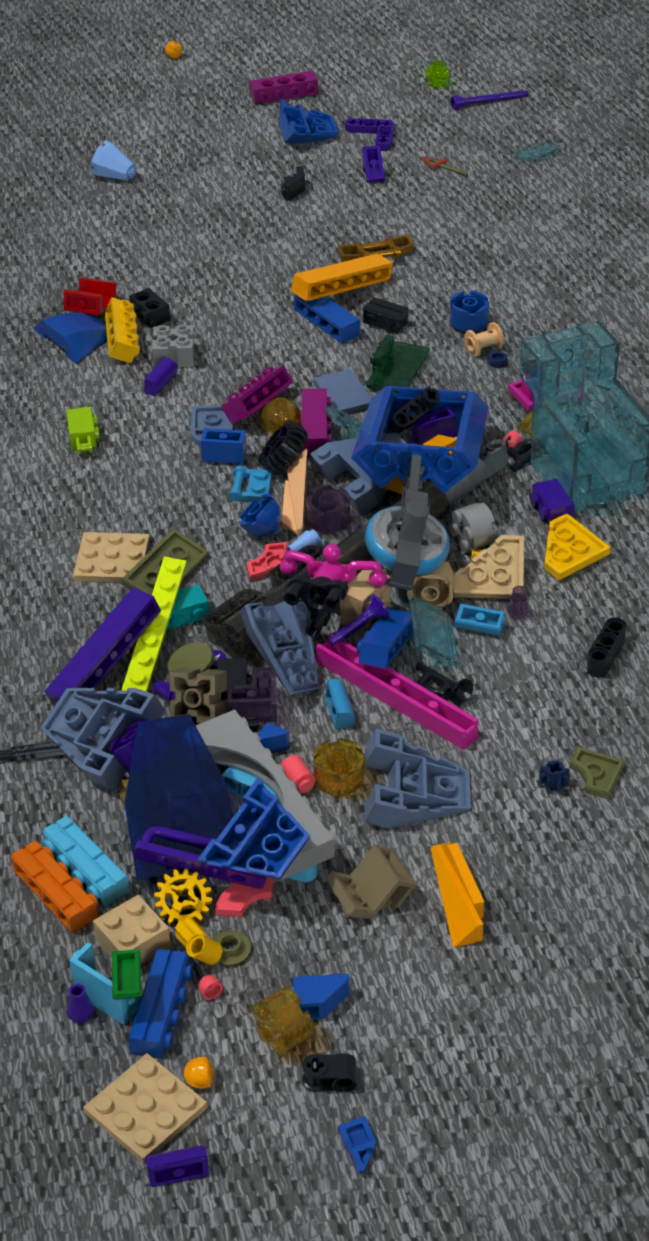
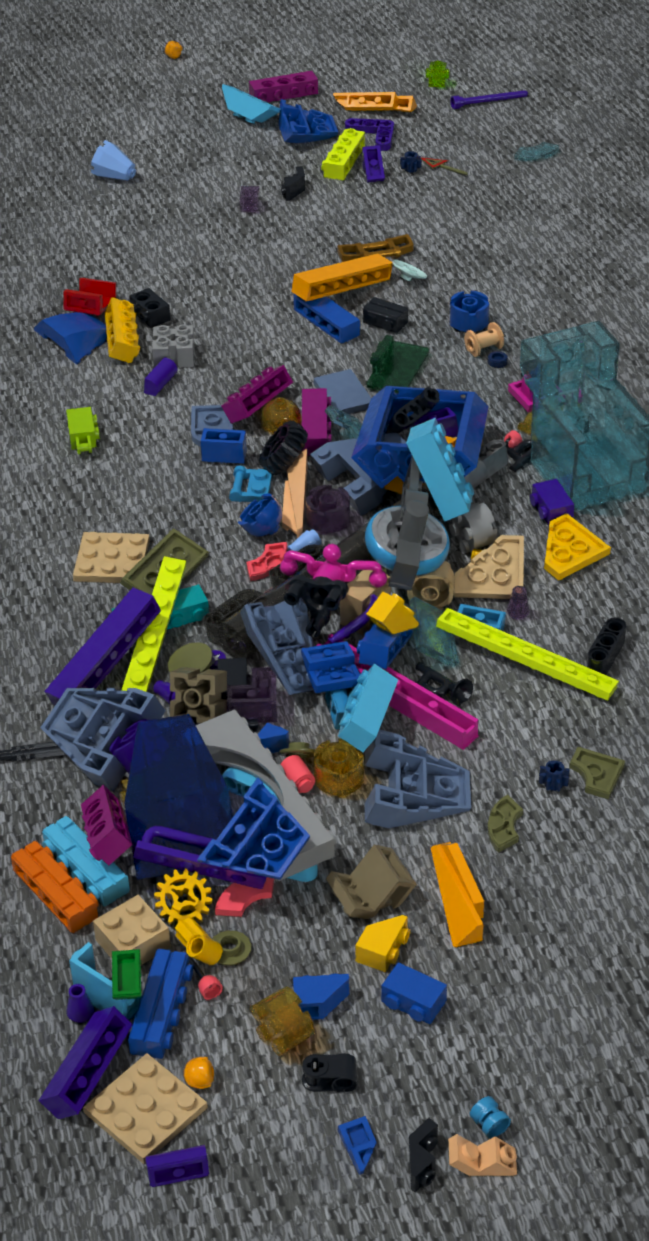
(85, 1063): none -> dark purple brick
(105, 825): none -> magenta brick
(248, 106): none -> medium azure wedge
(249, 199): none -> clear purple brick
(298, 748): none -> olive piece
(330, 666): none -> blue slope
(343, 154): none -> neon yellow brick
(367, 707): none -> medium azure wedge
(375, 101): none -> light orange wedge
(381, 943): none -> yellow slope
(391, 614): none -> yellow slope
(408, 271): none -> light aqua dish
(410, 162): none -> dark blue gear
(413, 993): none -> blue brick
(421, 1161): none -> black slope
(440, 469): none -> medium azure brick
(486, 1159): none -> light nougat slope
(490, 1117): none -> dark azure wheel
(502, 822): none -> olive tile
(527, 654): none -> neon yellow plate

